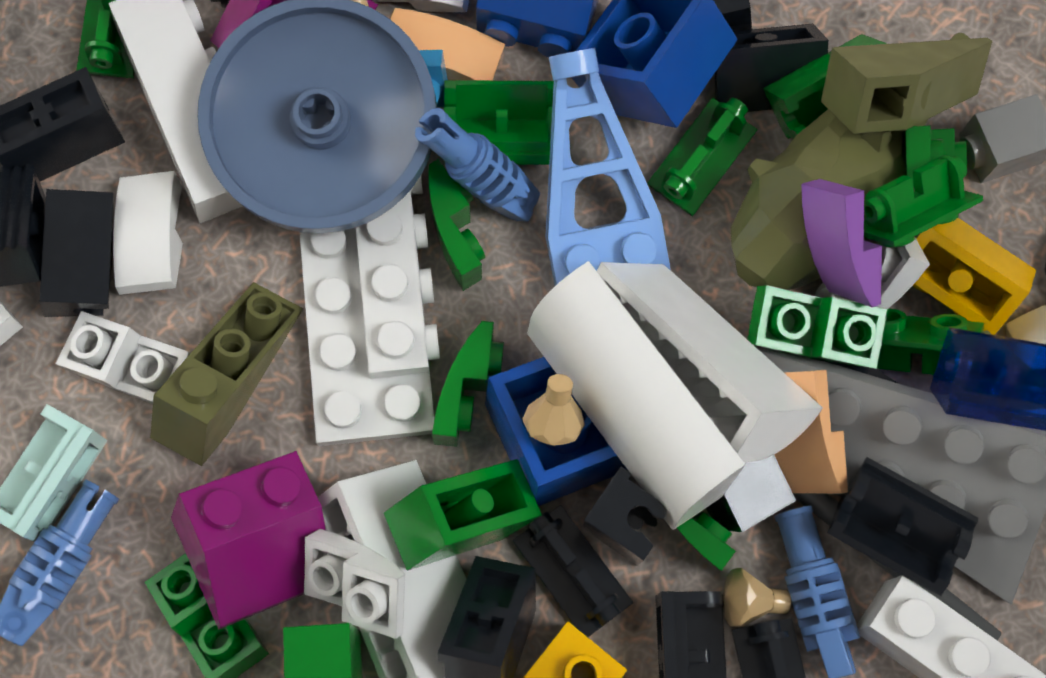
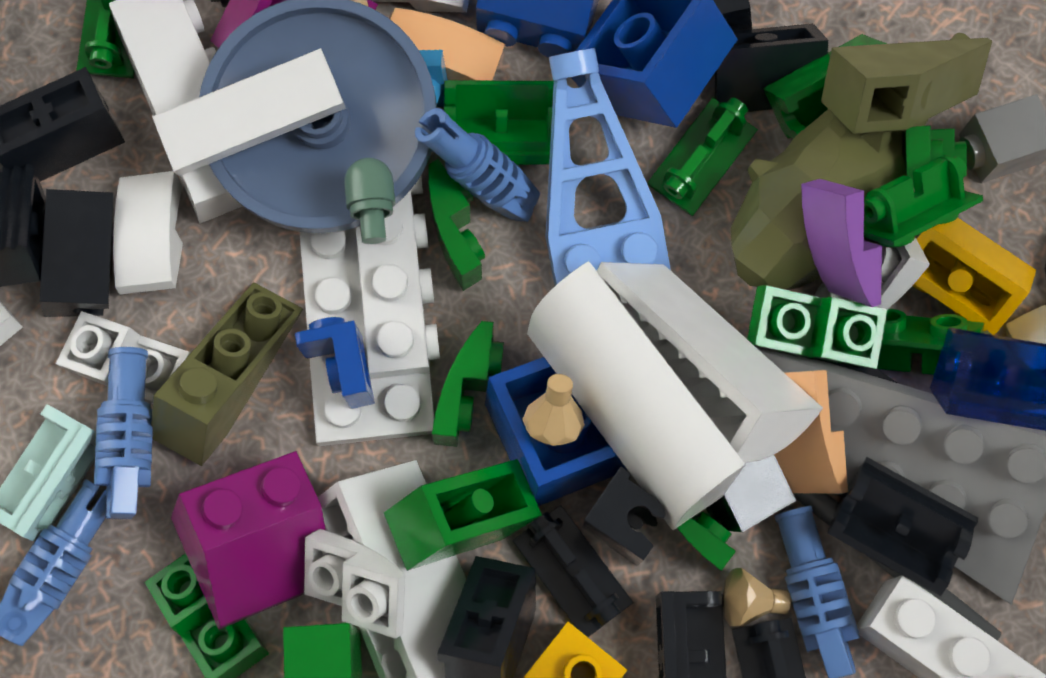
(124, 433): none -> medium blue hinge
(248, 112): none -> white tile
(349, 366): none -> blue bracket
(370, 197): none -> sand green cylinder

